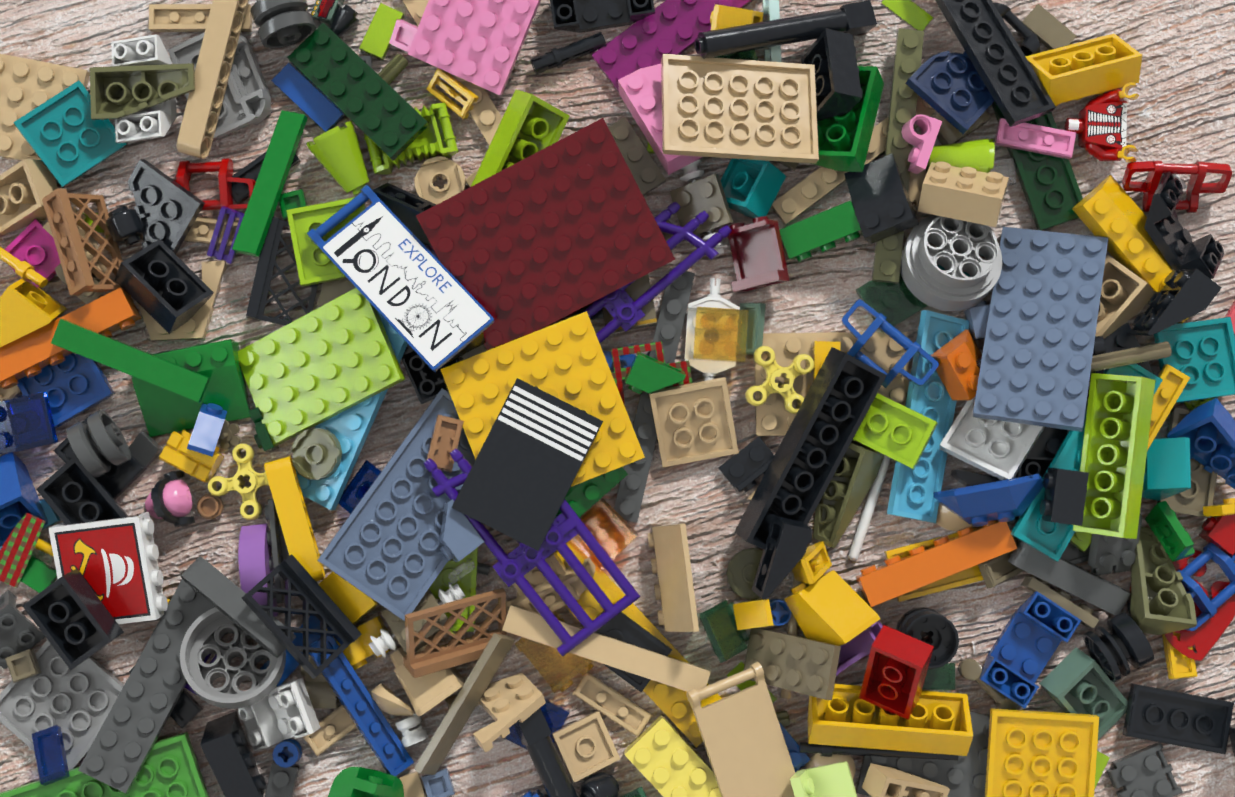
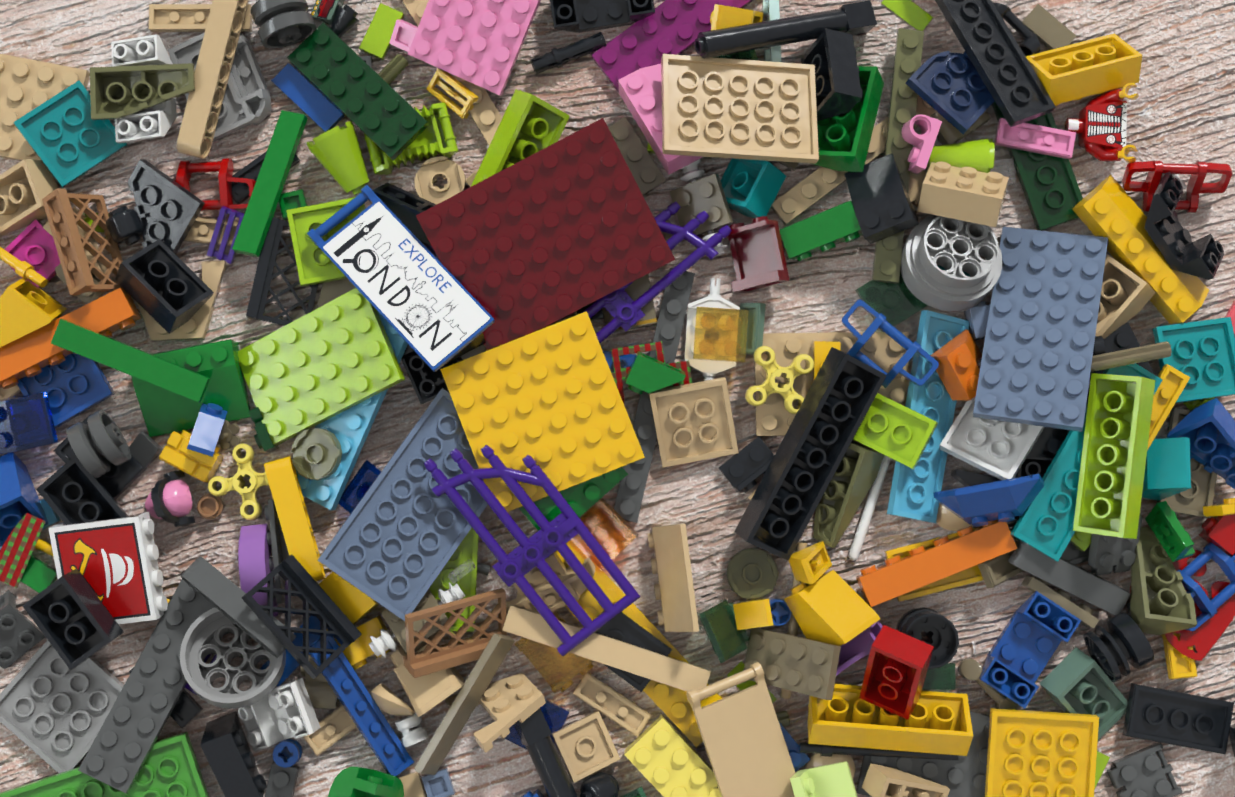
(23, 665): dark tan tile -> none
(50, 755): clear blue tile -> none
(443, 441): medium nougat plate -> none
(457, 534): sand blue slope -> none
(527, 464): black piece -> none
(782, 551): black slope -> none
(1064, 496): black brick -> none
(1182, 297): black slope -> none

